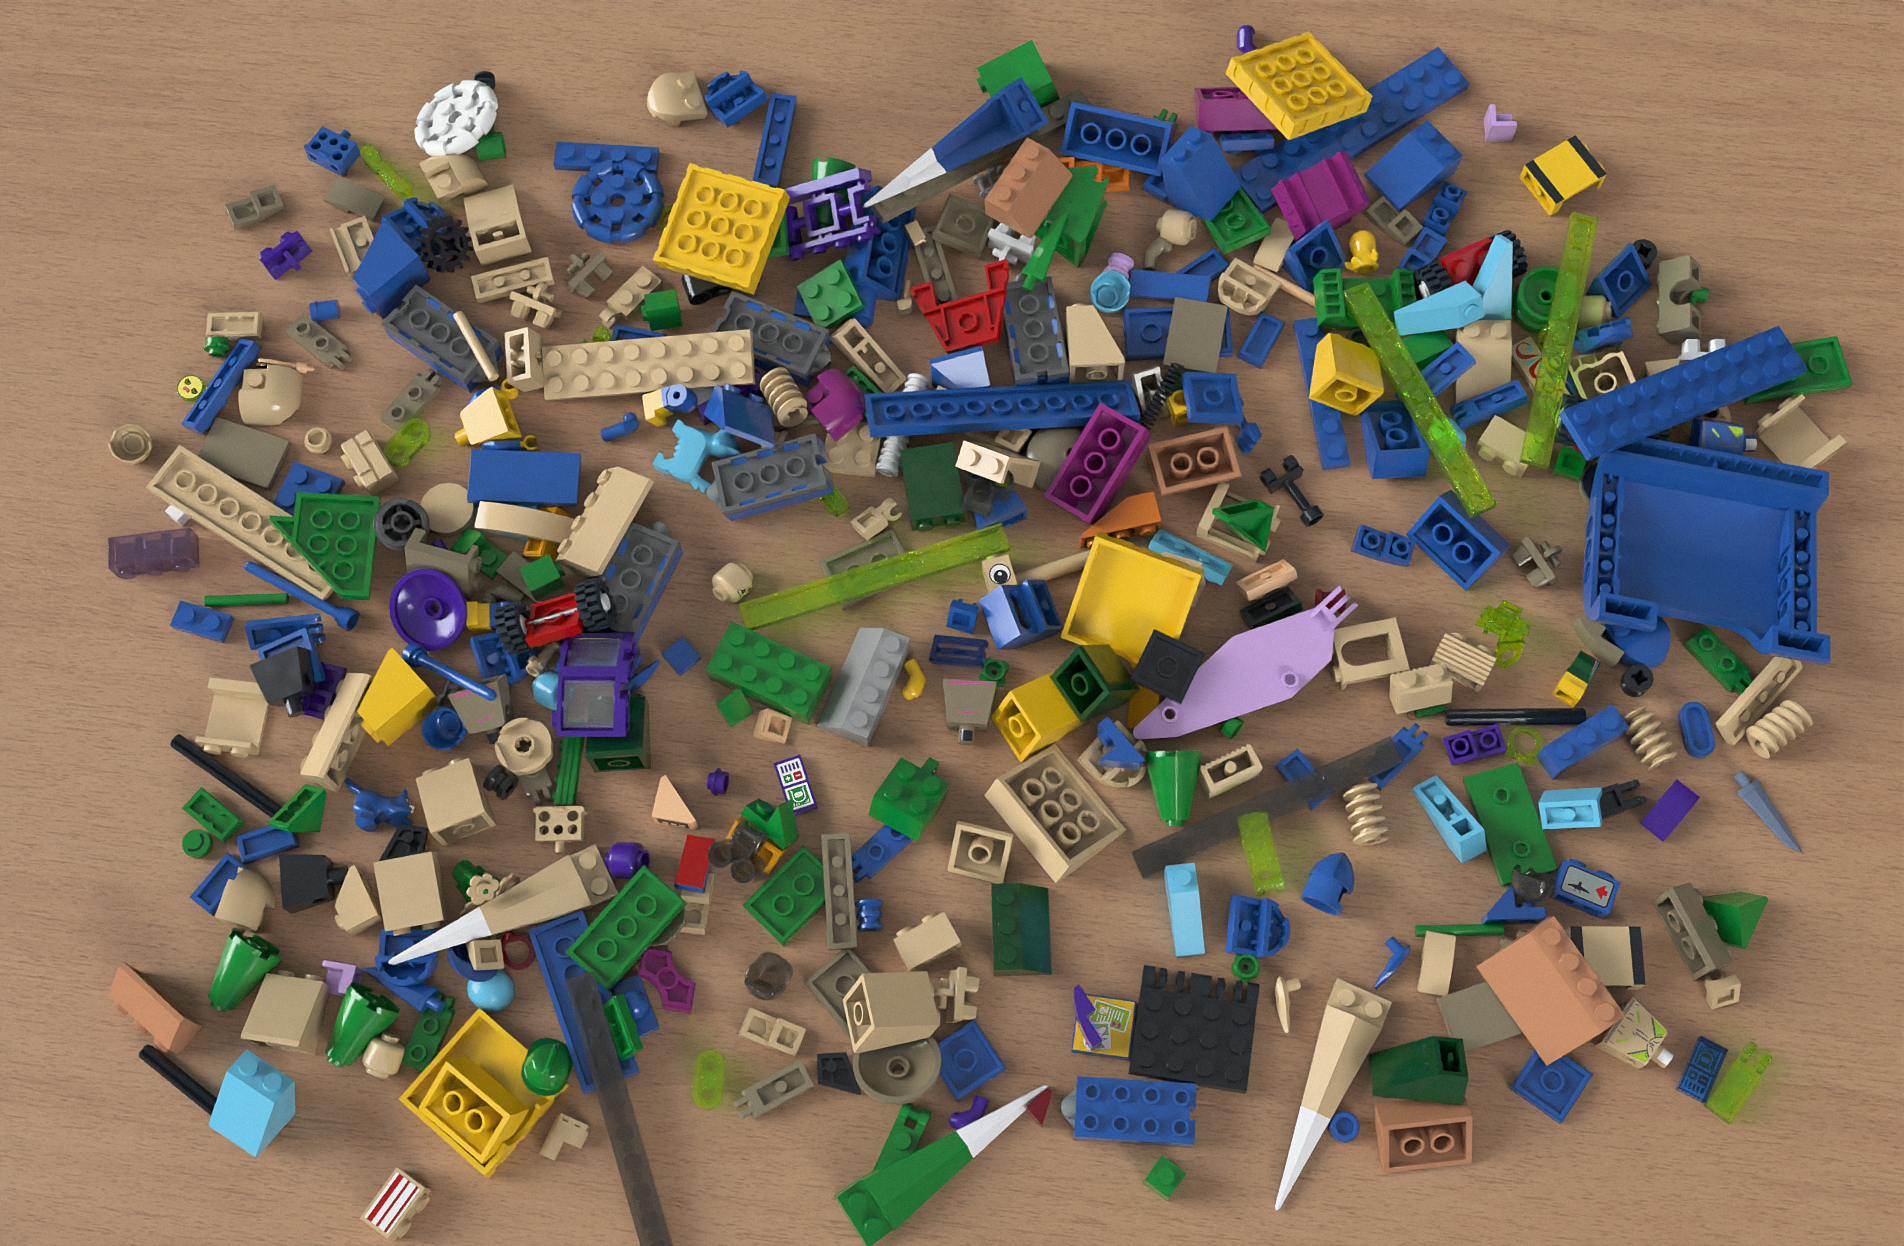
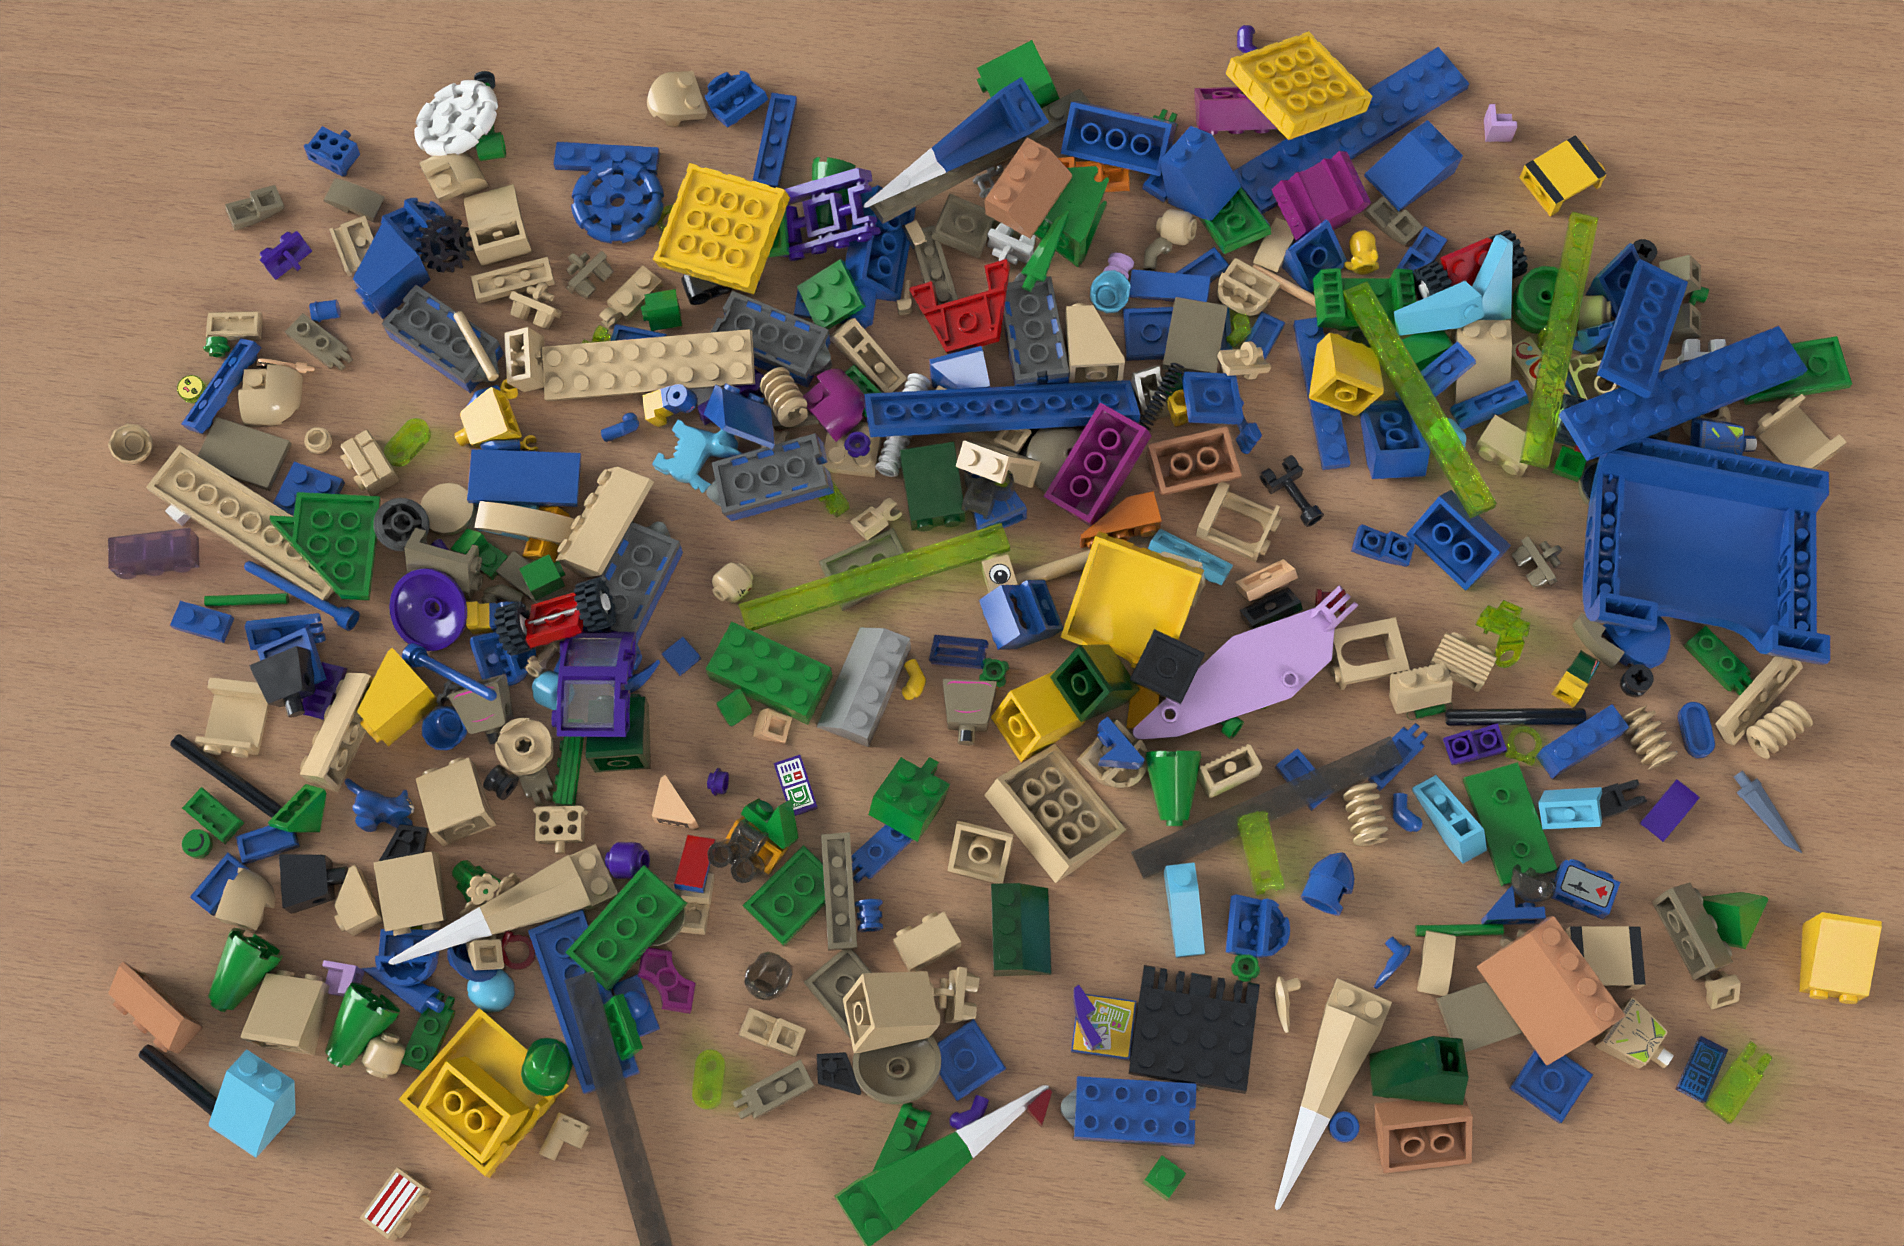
(386, 172): clear neon green hinge -> none
(412, 399): dark tan hinge -> none
(853, 439): none -> dark purple plate
(962, 616): blue tile -> none
(1242, 329): none -> clear neon green arm
(1243, 361): none -> tan hips
(1246, 141): blue plate -> none
(1247, 520): green slope -> none
(1403, 816): none -> blue arm
(1444, 208): blue slope -> none
(1642, 328): none -> blue plate
(1838, 956): none -> yellow slope

